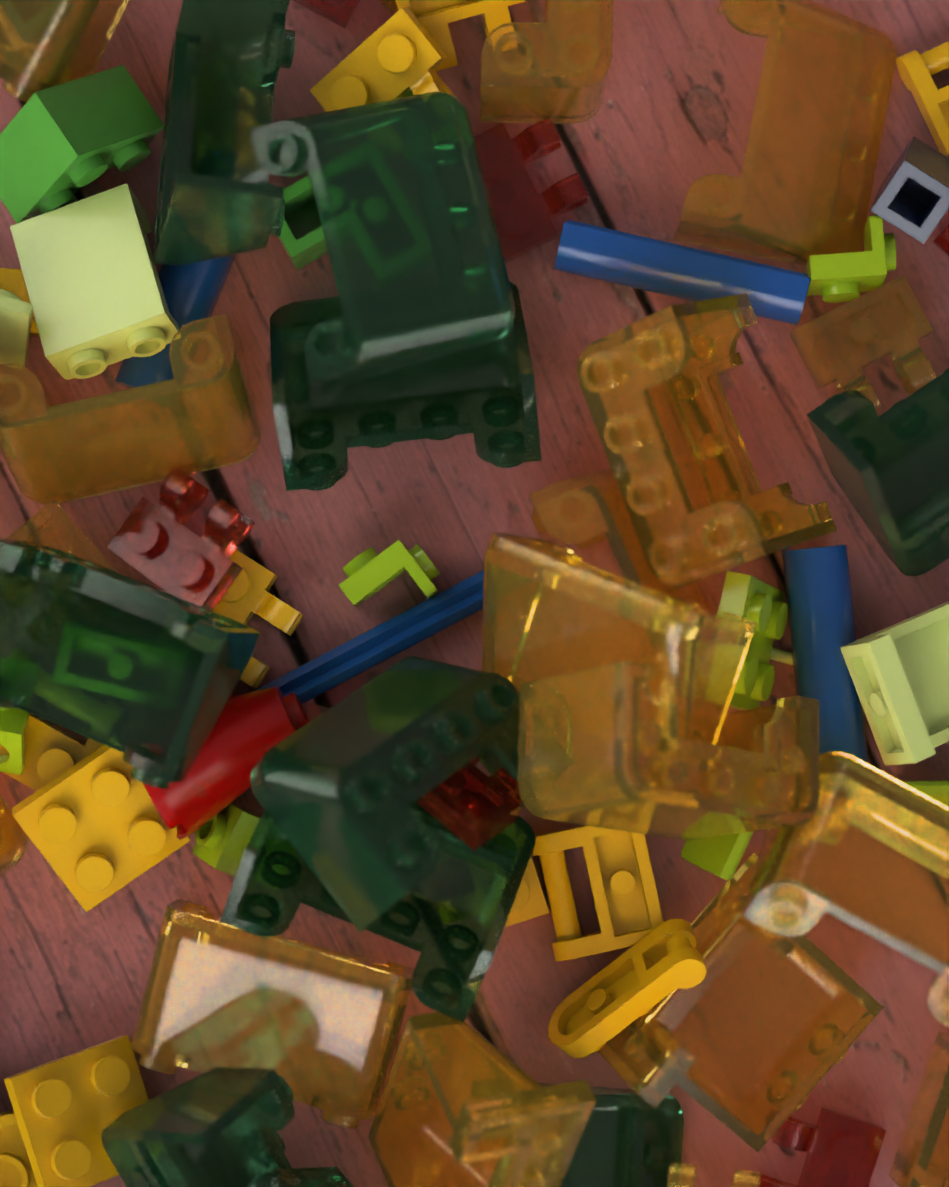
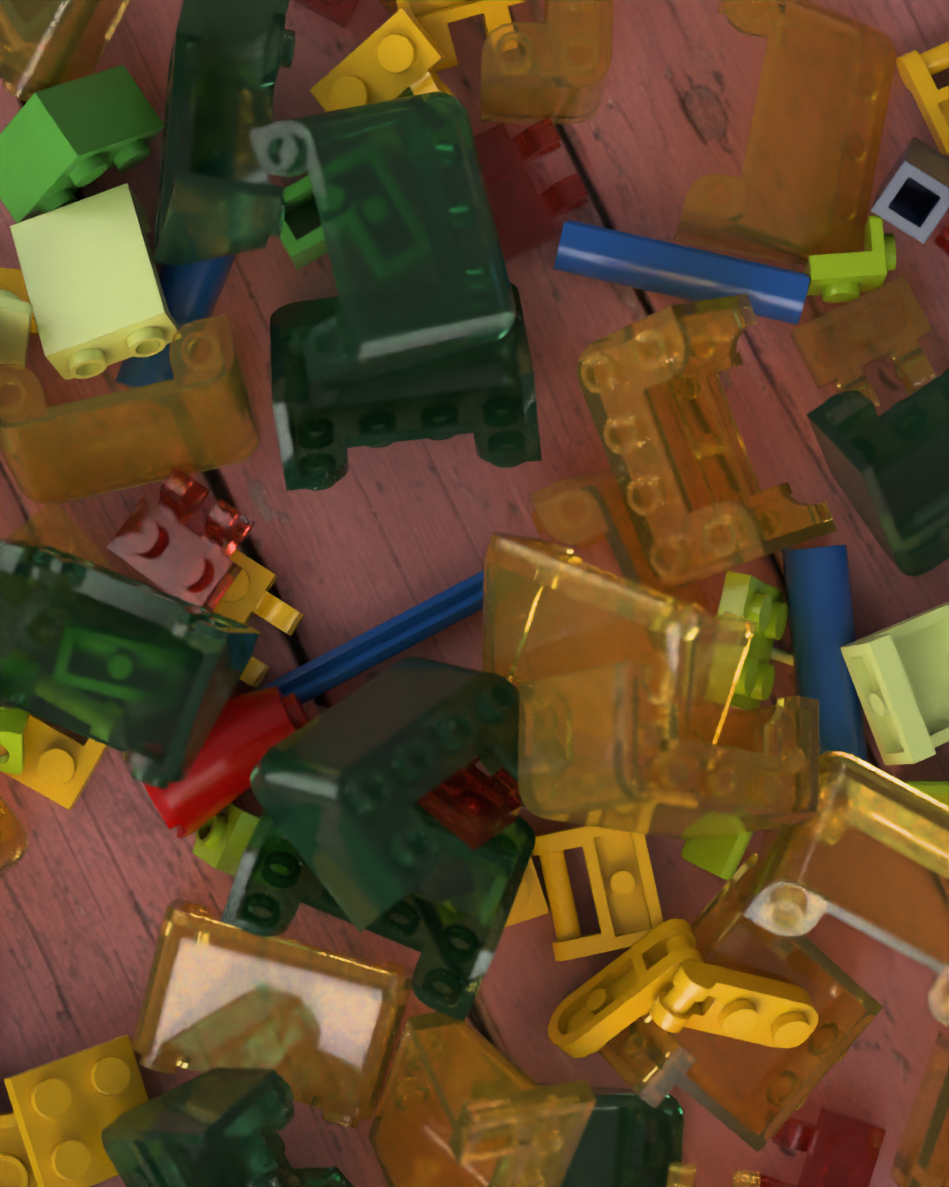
(97, 827): yellow plate -> none
(372, 572): lime bracket -> none
(735, 1006): none -> yellow plate

